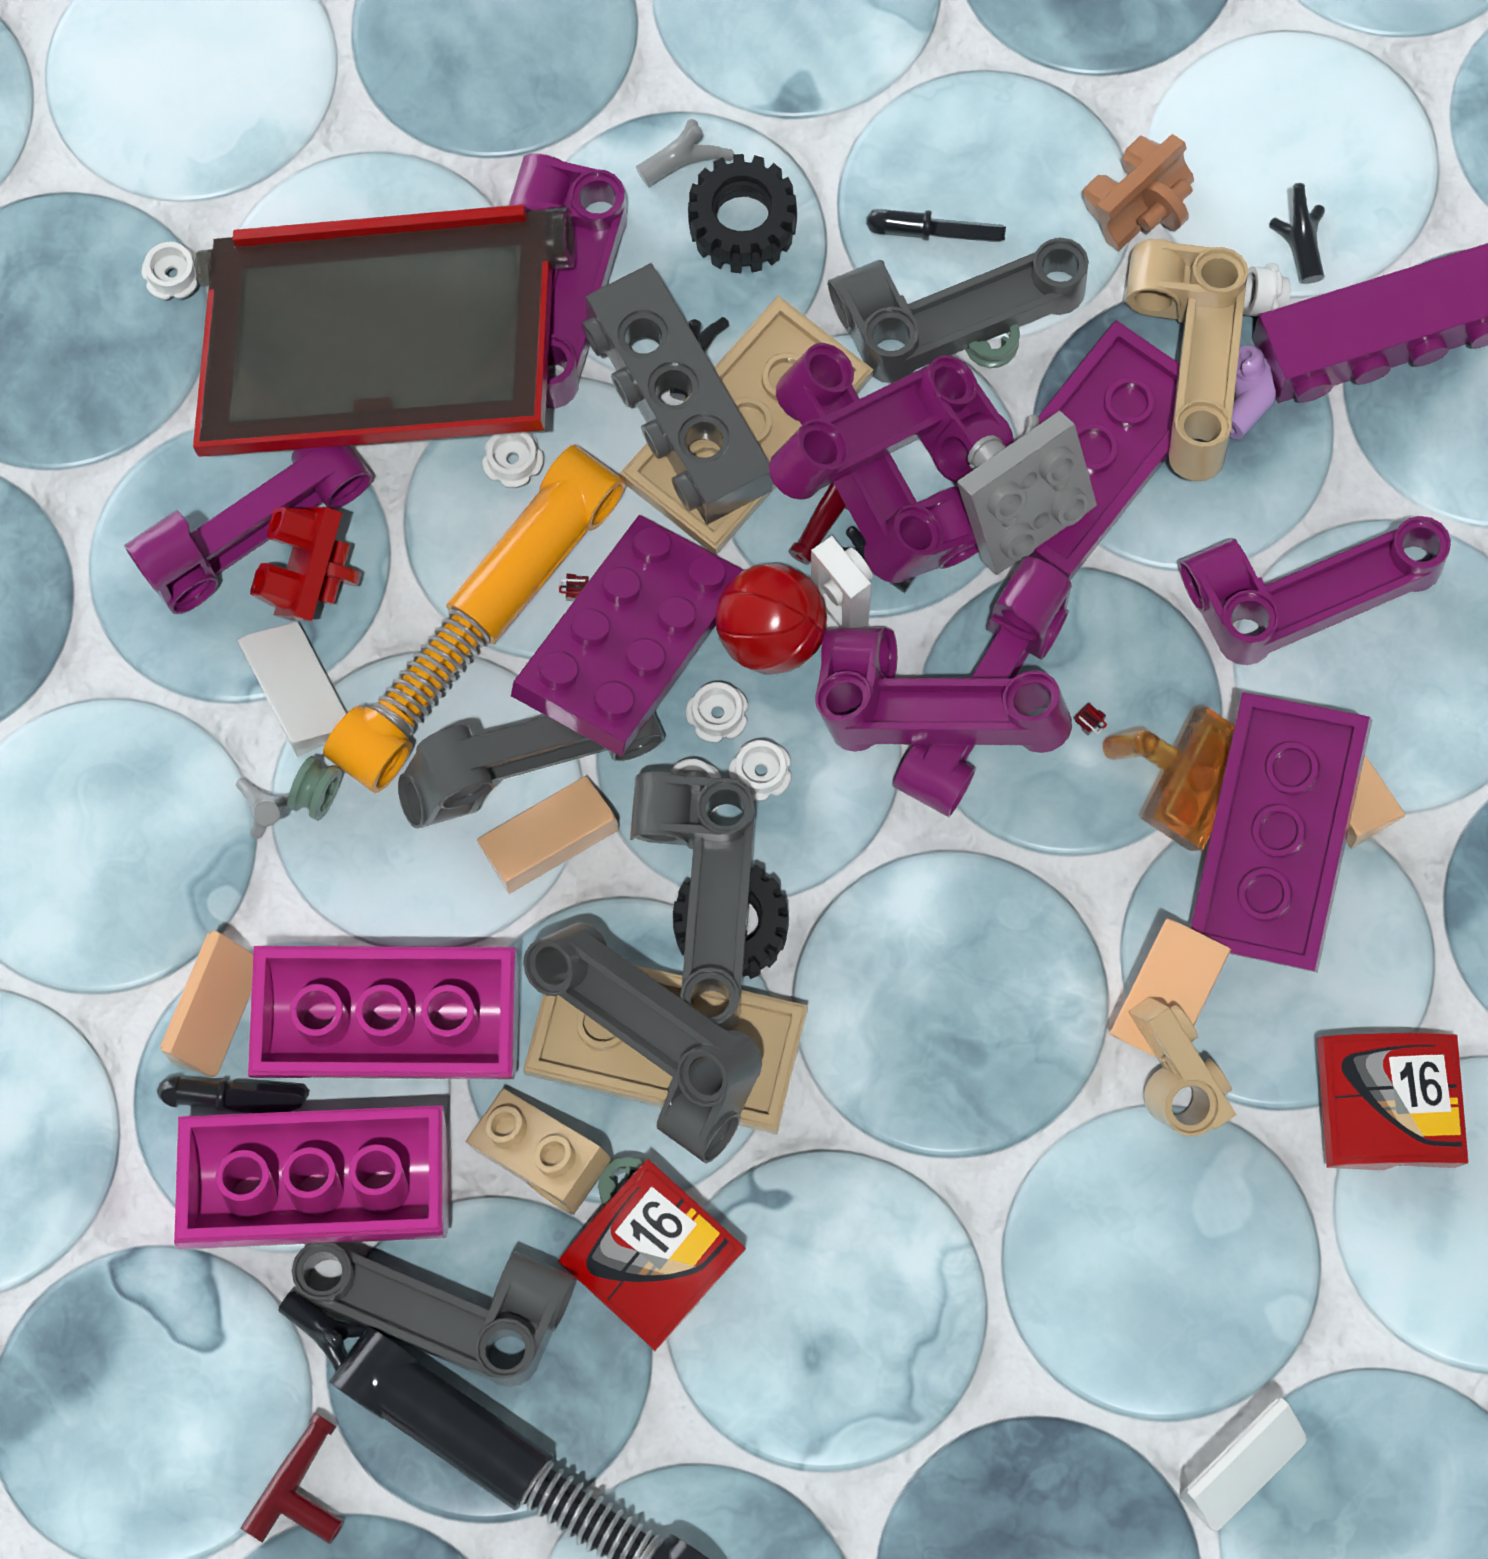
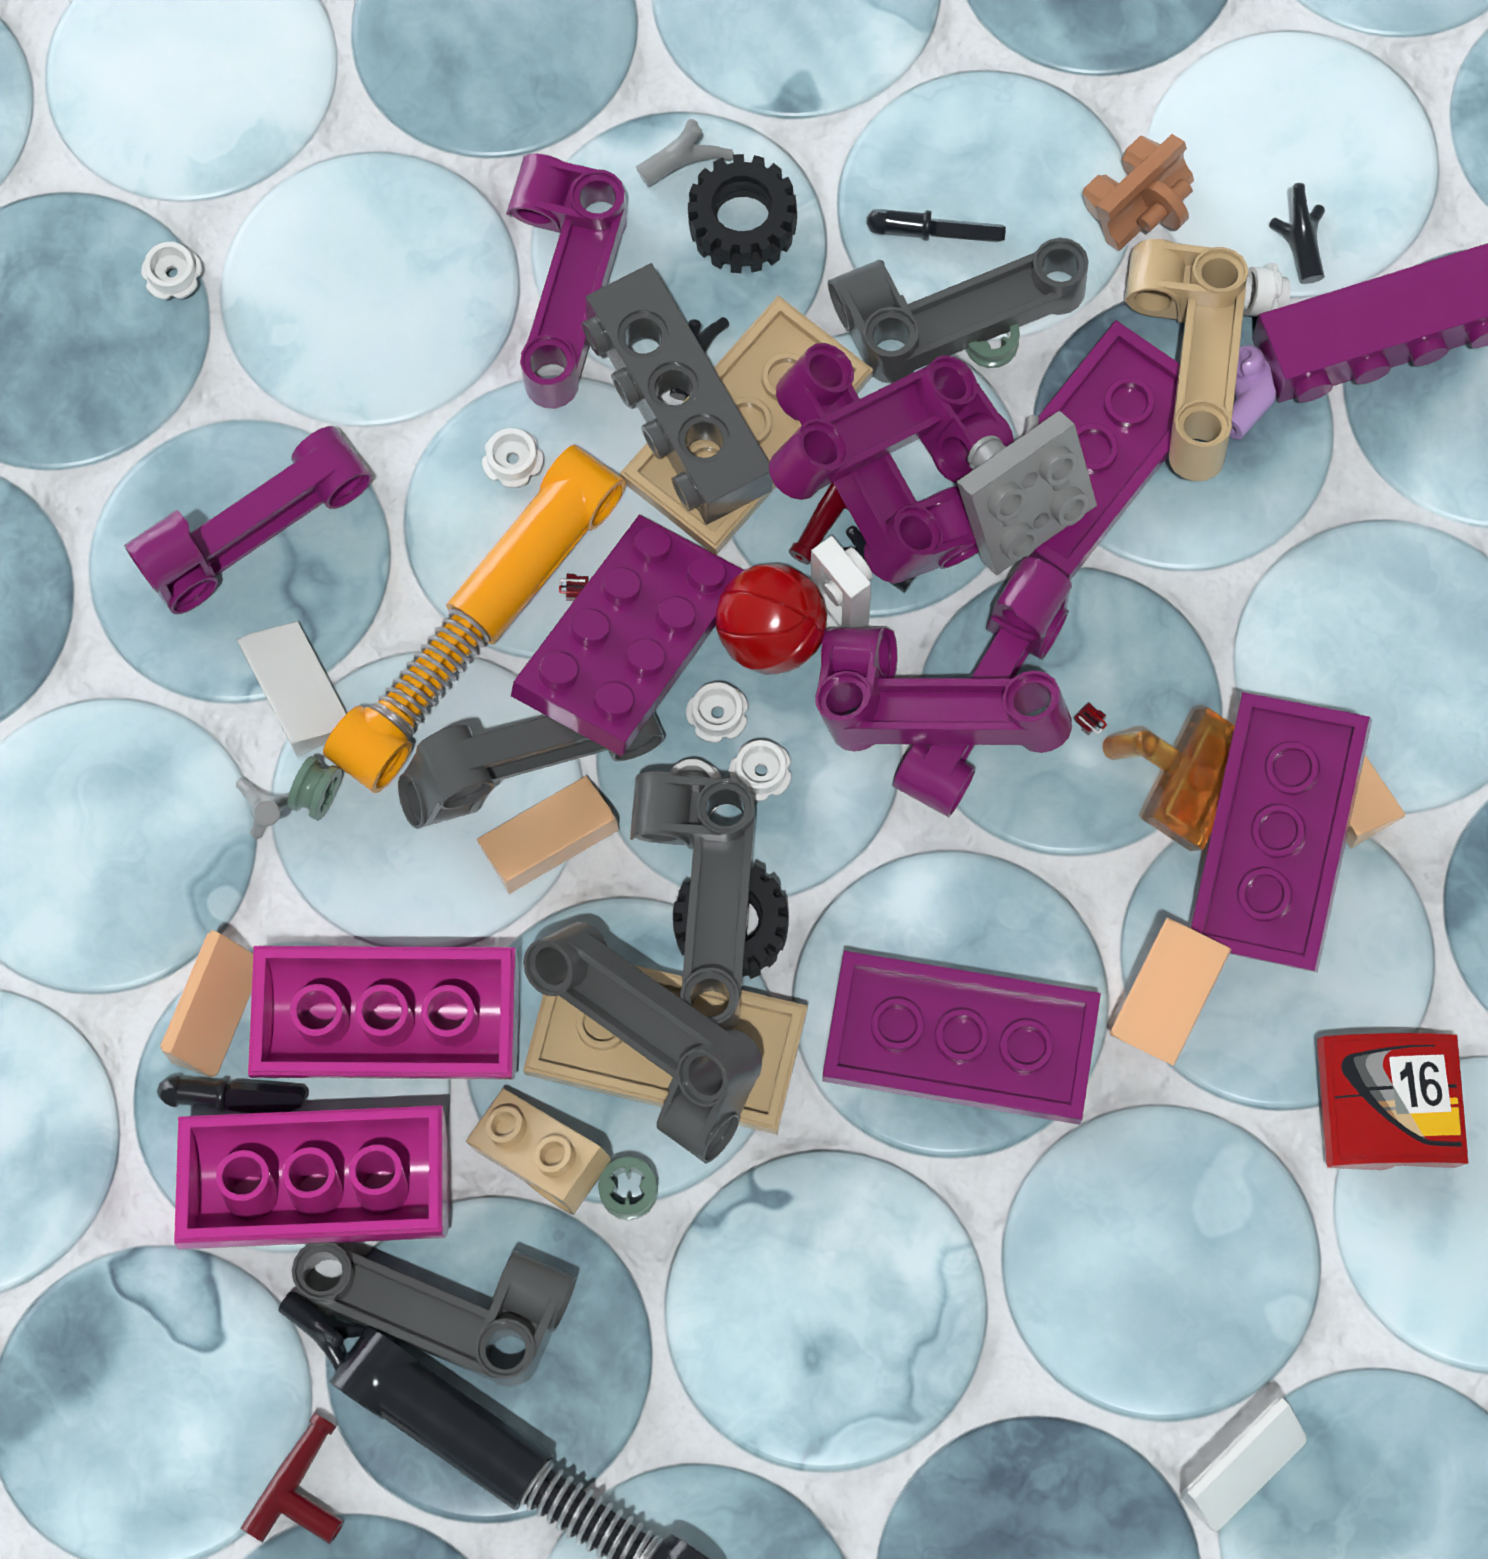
(314, 564): red hips -> none
(378, 329): clear smoke door -> none
(651, 1254): slope -> none
(962, 1037): none -> magenta plate
(1170, 1038): tan plate -> none
(1314, 598): magenta piece -> none

